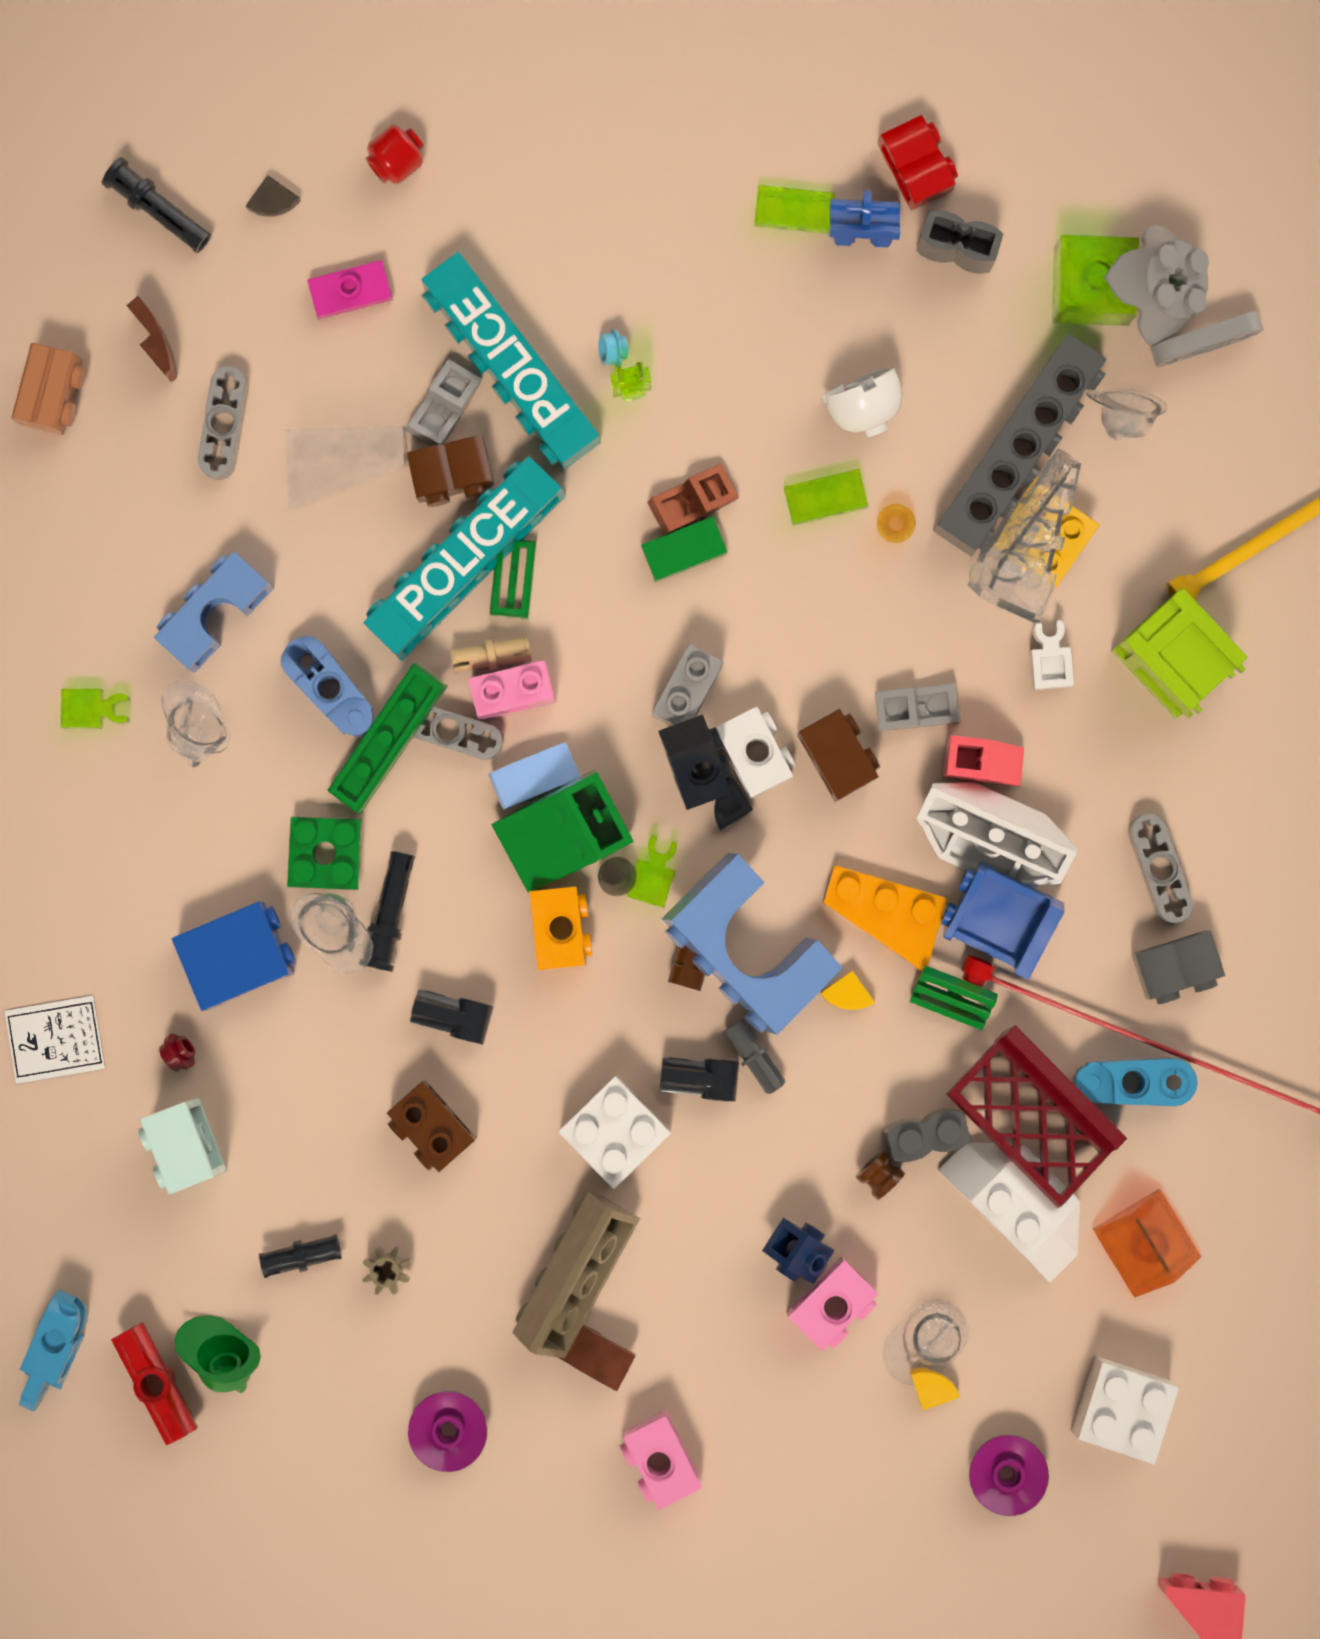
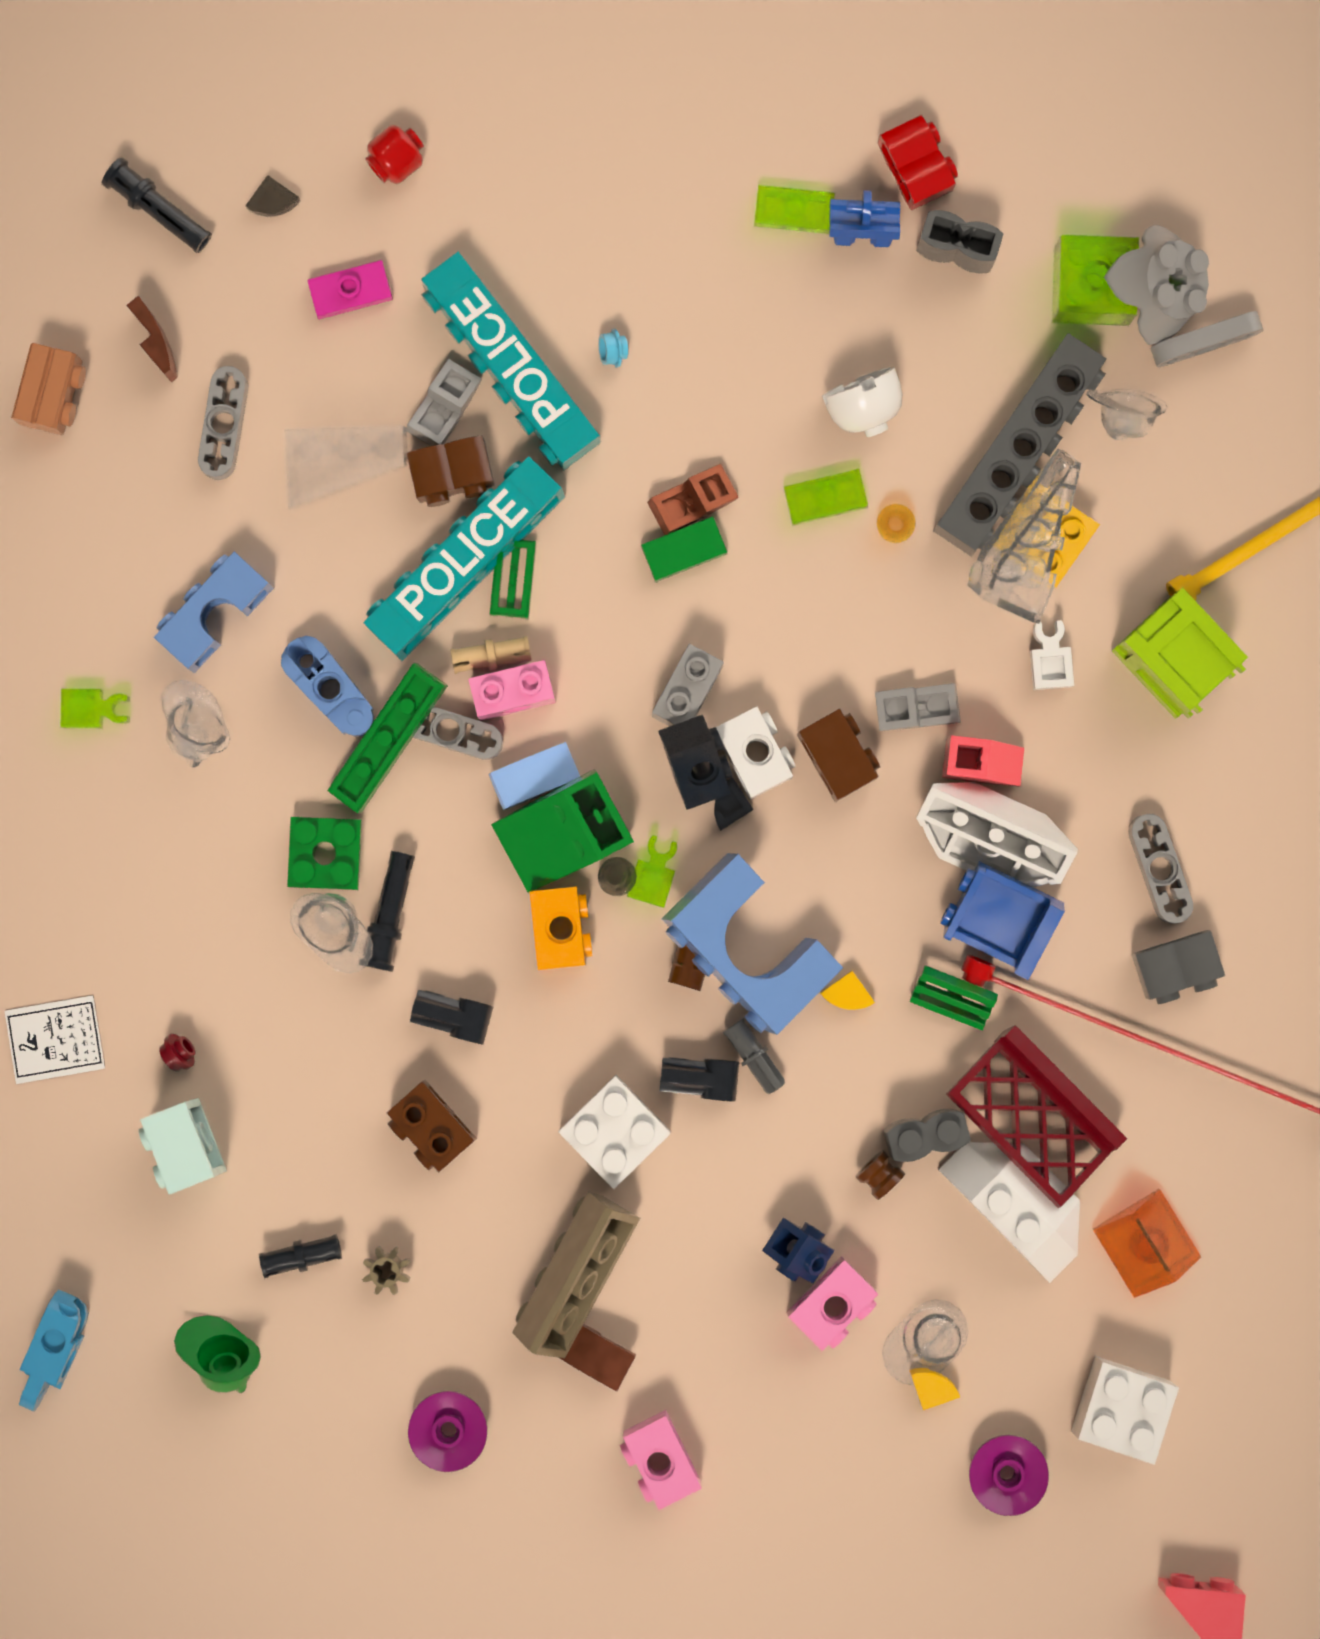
(167, 1407): red piece -> none
(234, 955): blue panel -> none
(630, 381): clear neon green plate -> none
(892, 913): light orange wing -> none
(1103, 1081): dark azure piece -> none

